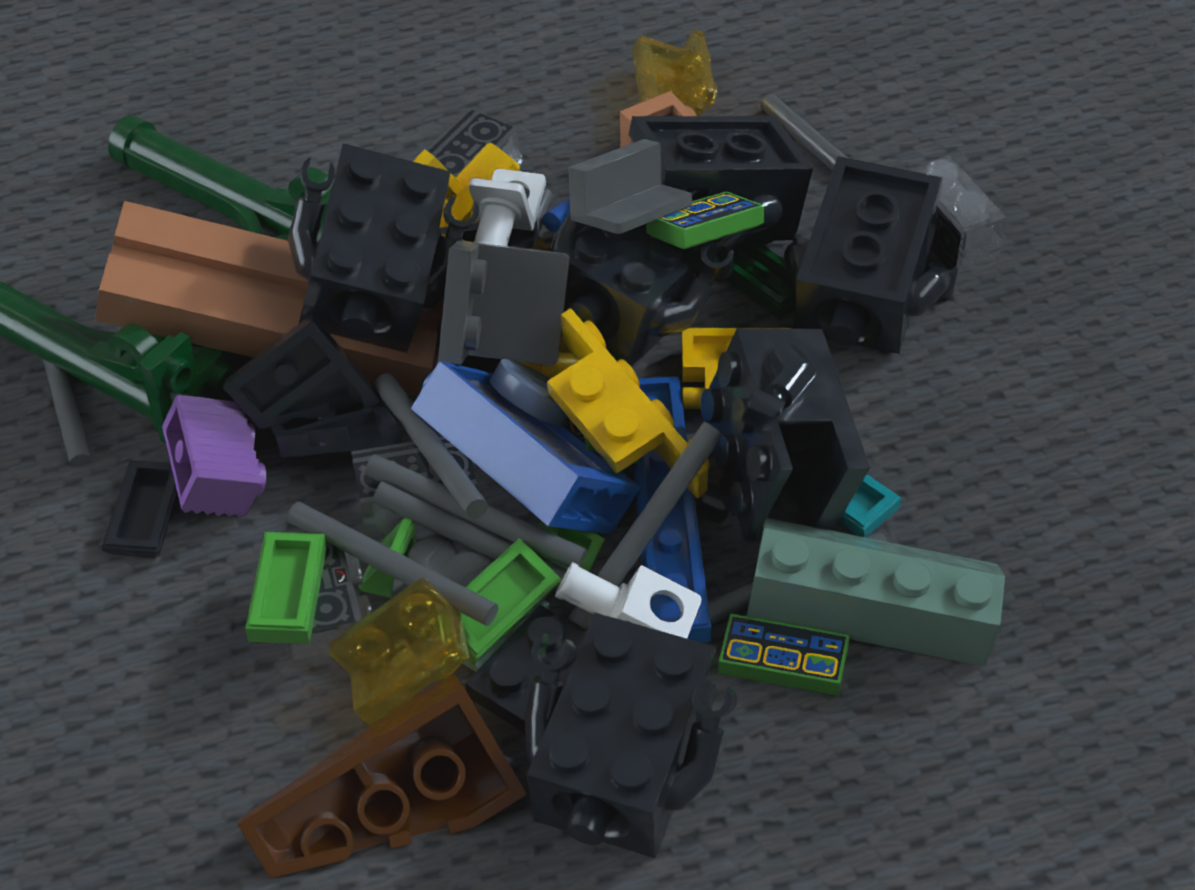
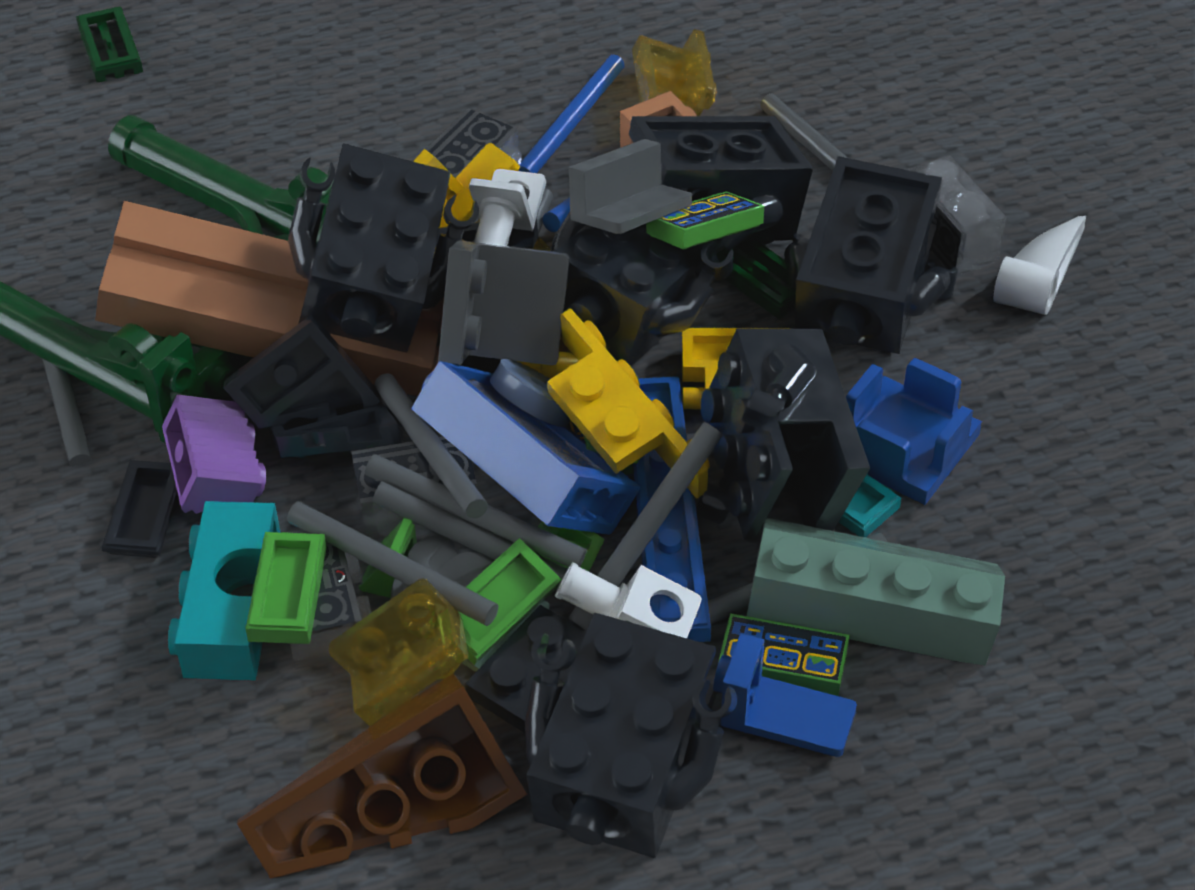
(114, 64): none -> dark green tile
(212, 622): none -> teal arch
(572, 115): none -> blue bar
(780, 708): none -> blue bracket
(912, 429): none -> blue panel
(1038, 269): none -> white piece

